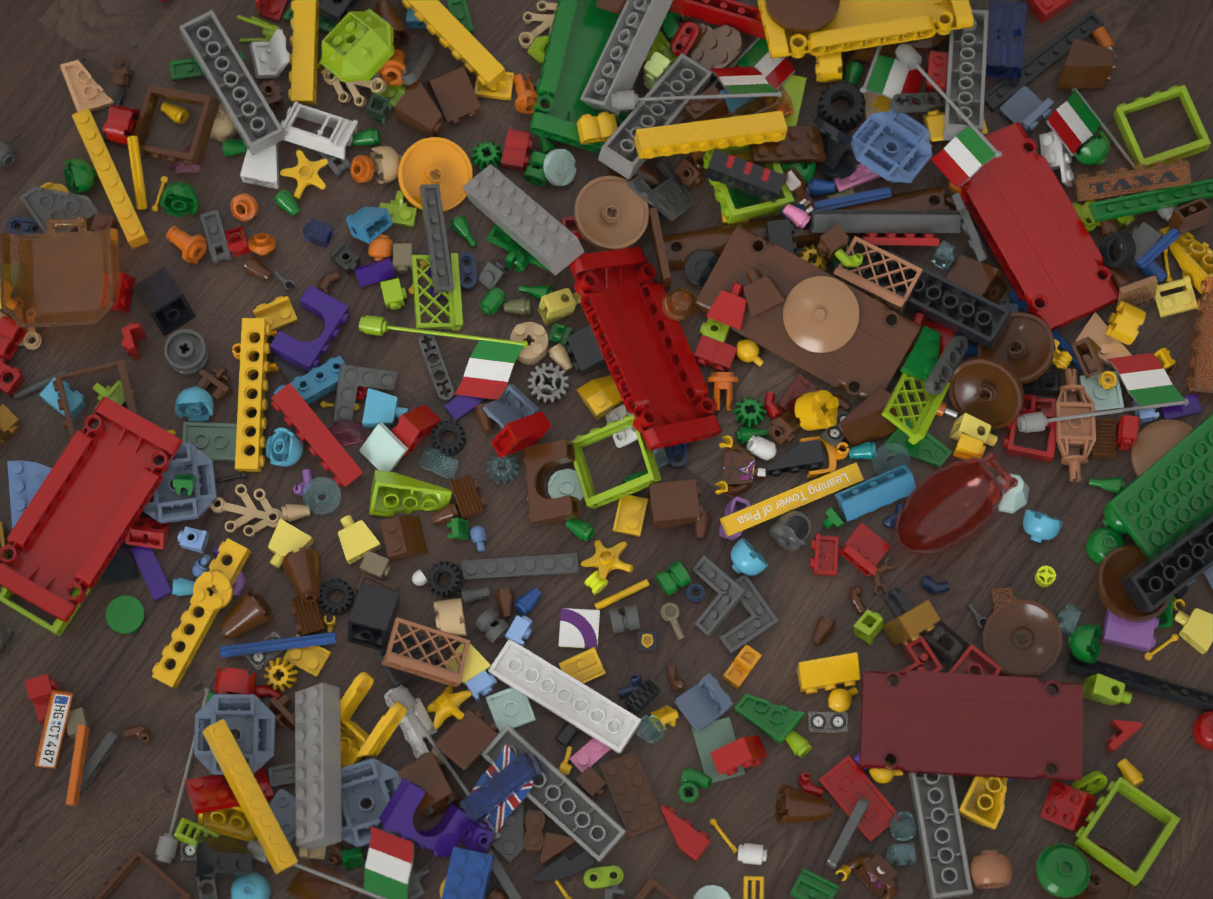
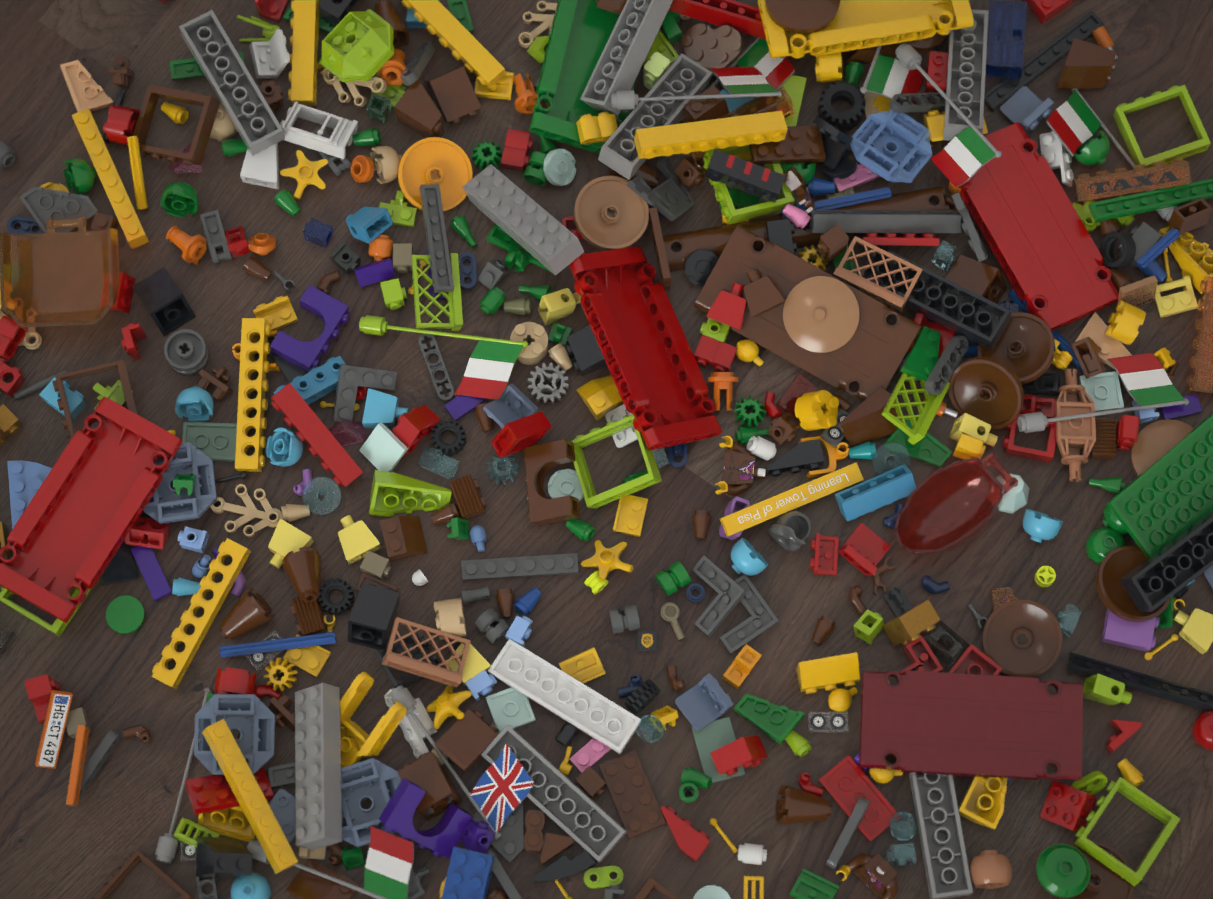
(164, 180): yellow hinge -> none
(216, 601): yellow plate -> none
(244, 207): orange plate -> none
(456, 581): black tyre -> none
(501, 786): clear blue brick -> none
(579, 628): tile -> none
(622, 594): yellow bar -> none
(674, 503): reddish brown slope -> none
(678, 304): clear orange piece -> none
(685, 39): red plate -> none
(833, 519): green tile -> none
(849, 261): lime arm -> none
(1085, 643): green cylinder -> none
(1107, 375): yellow plate -> none

